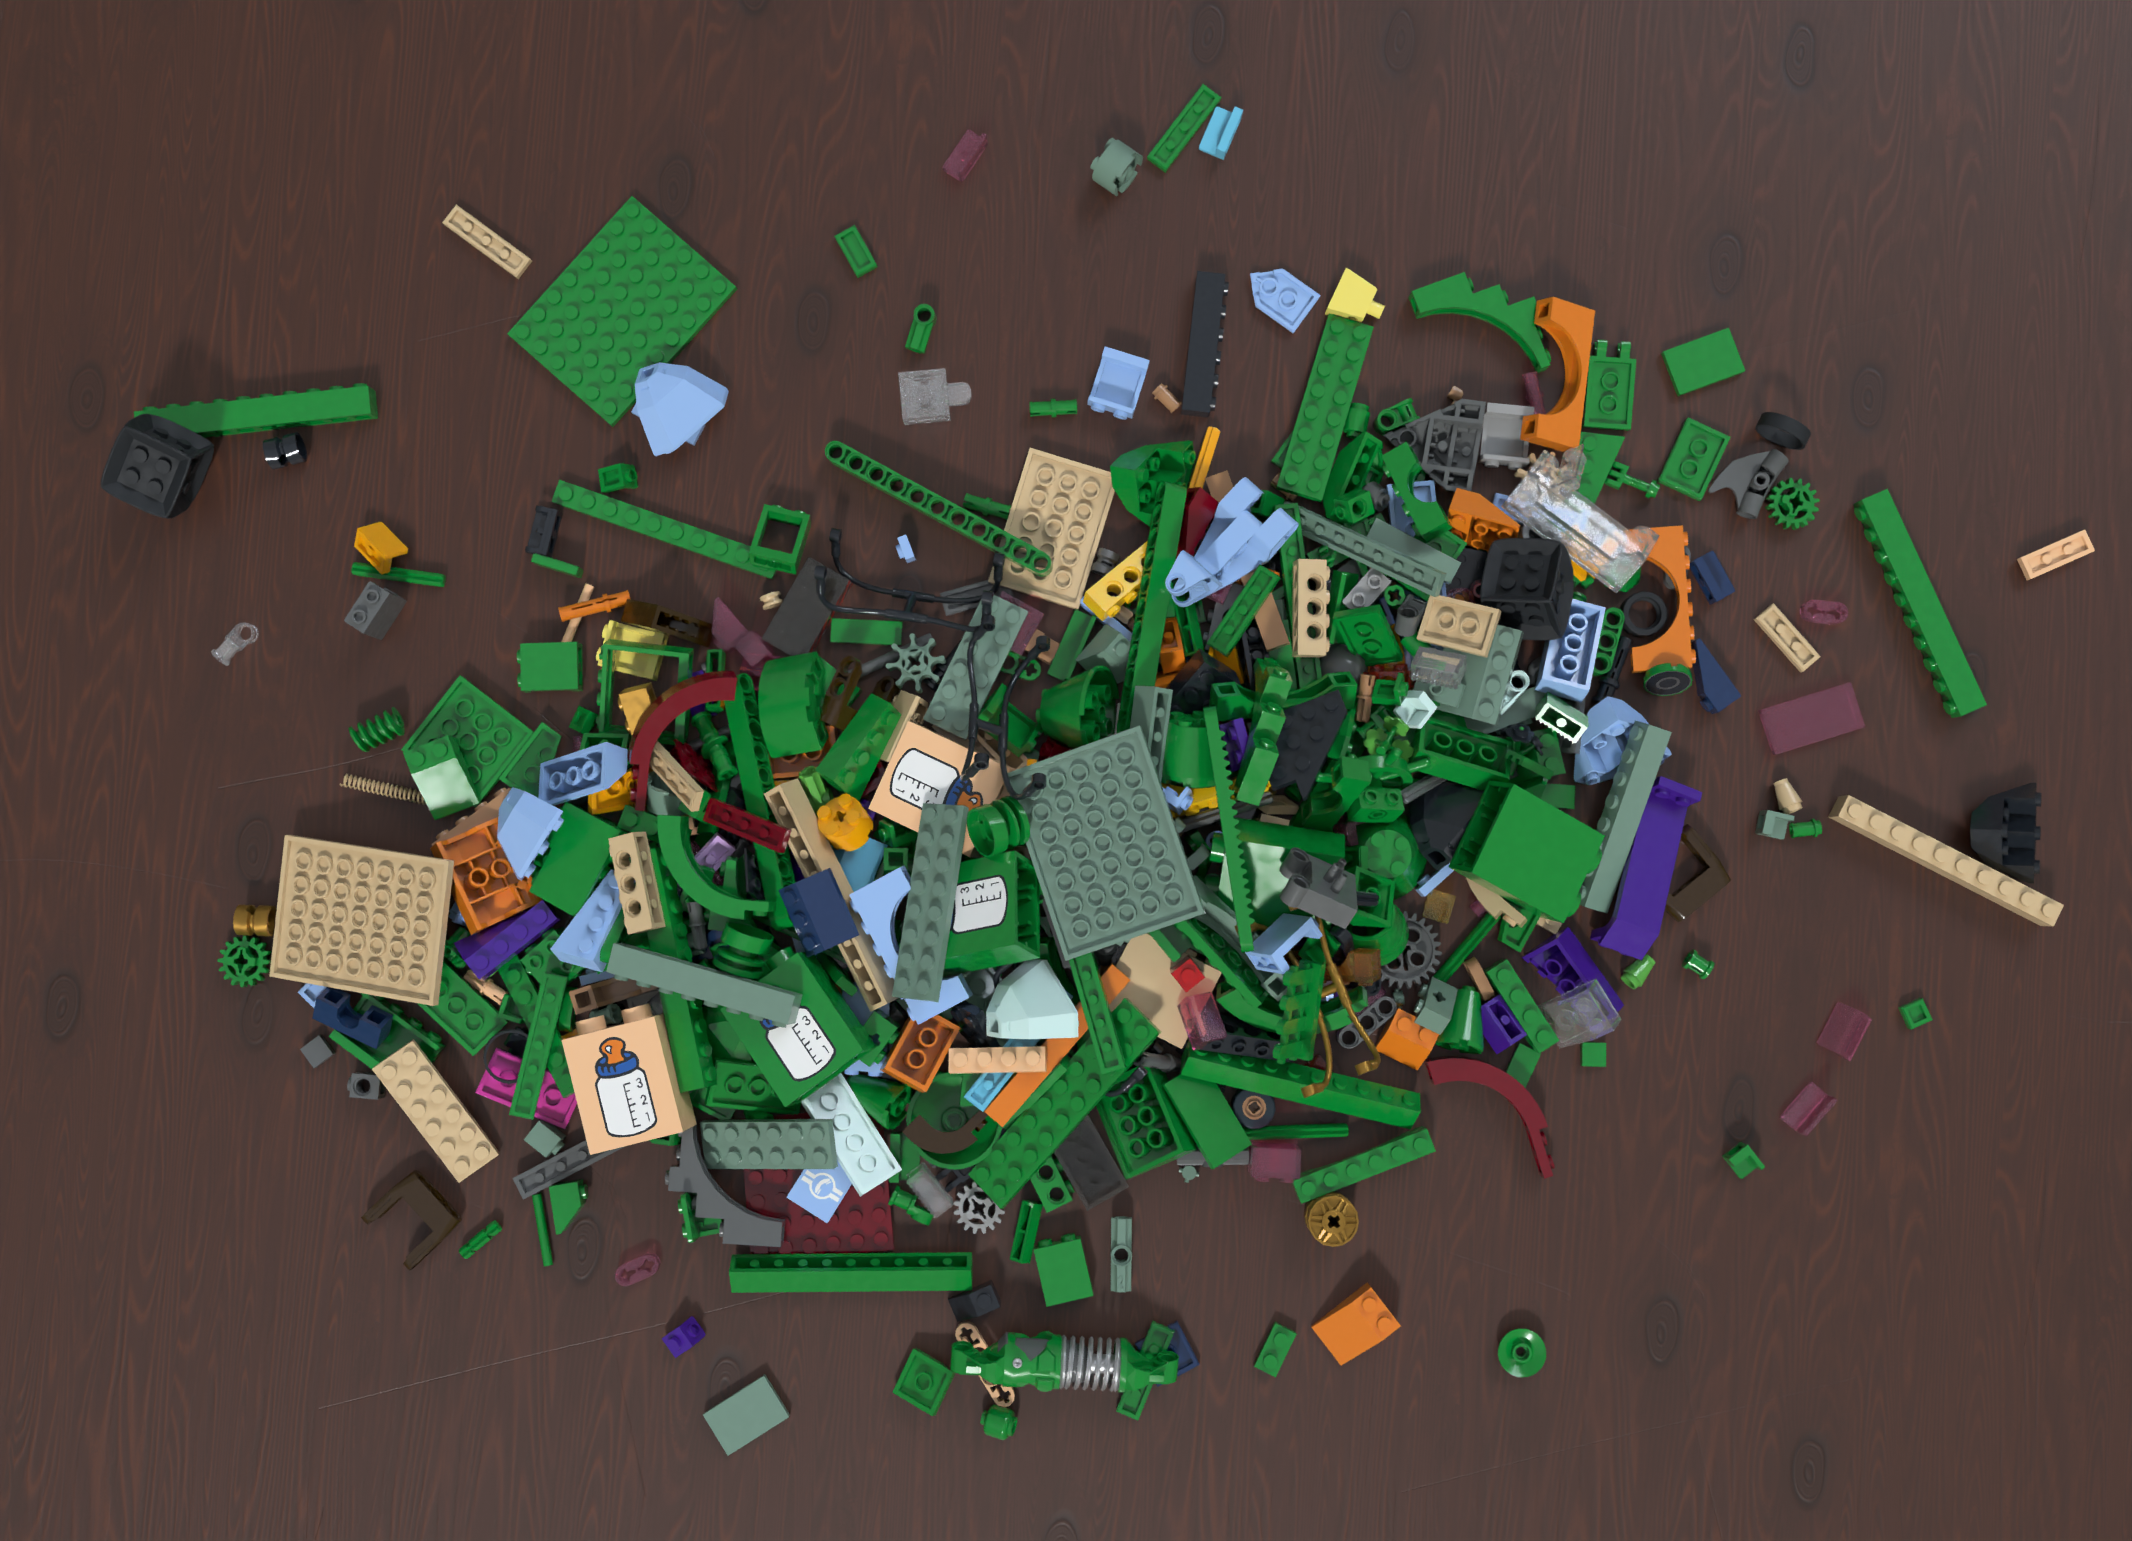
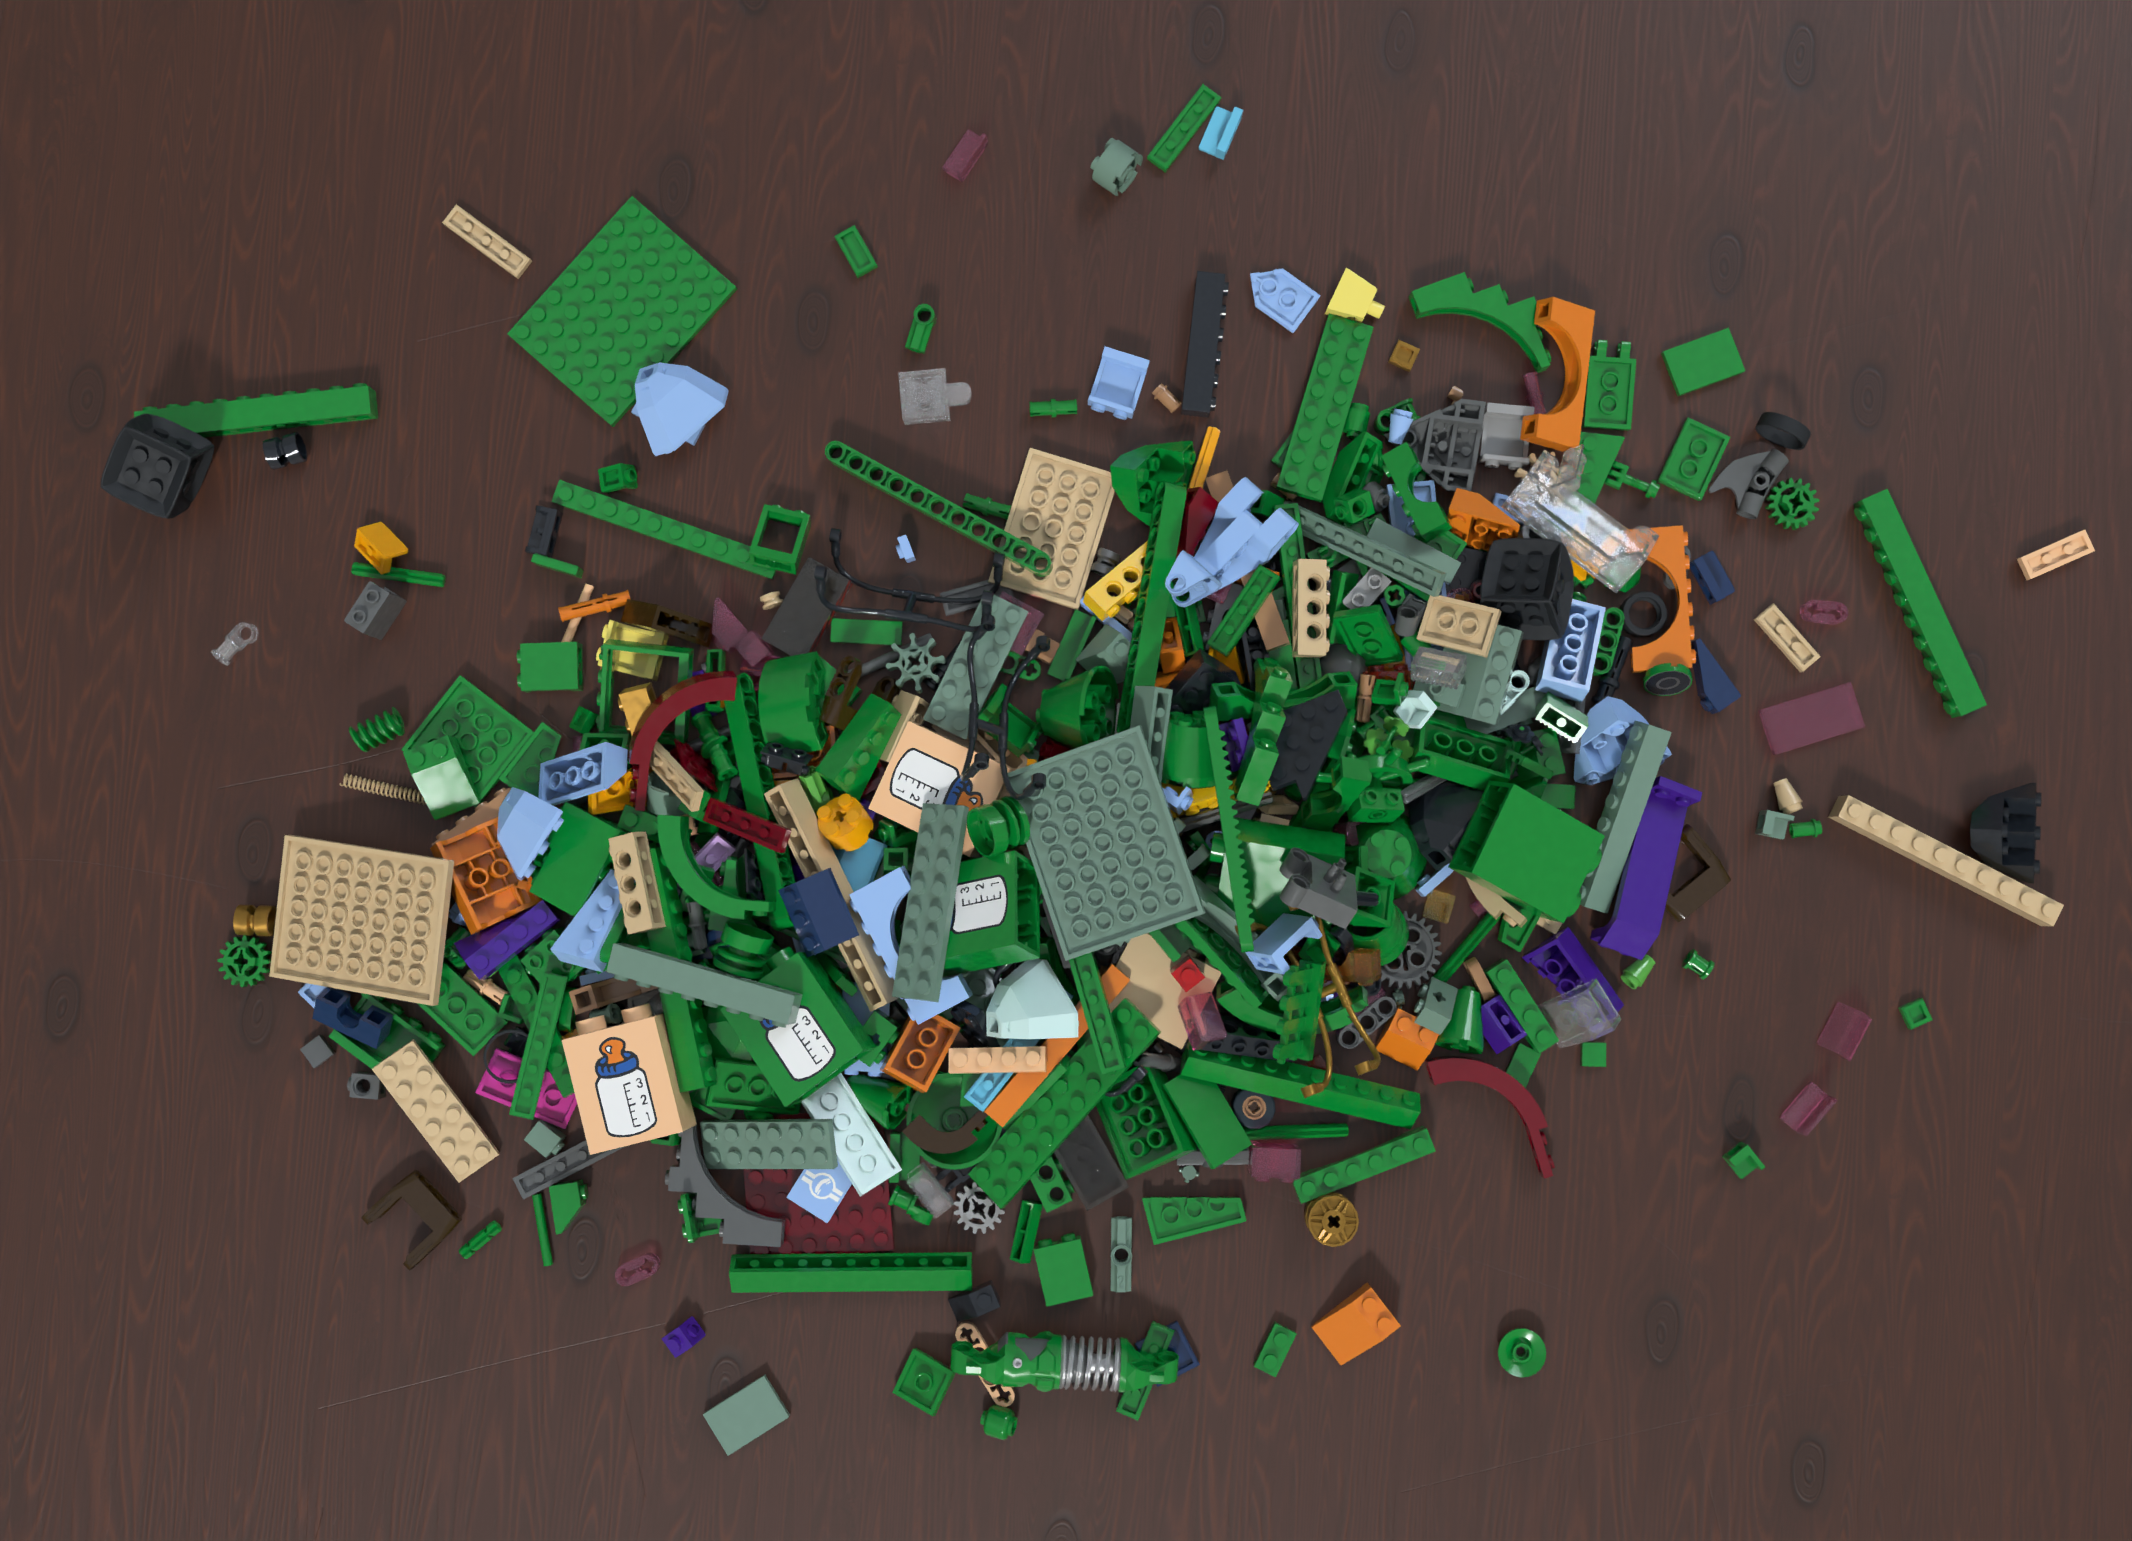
(776, 755): none -> black hinge
(1186, 1216): none -> green wing
(1399, 425): none -> light blue cone
(1404, 355): none -> pearl gold tile

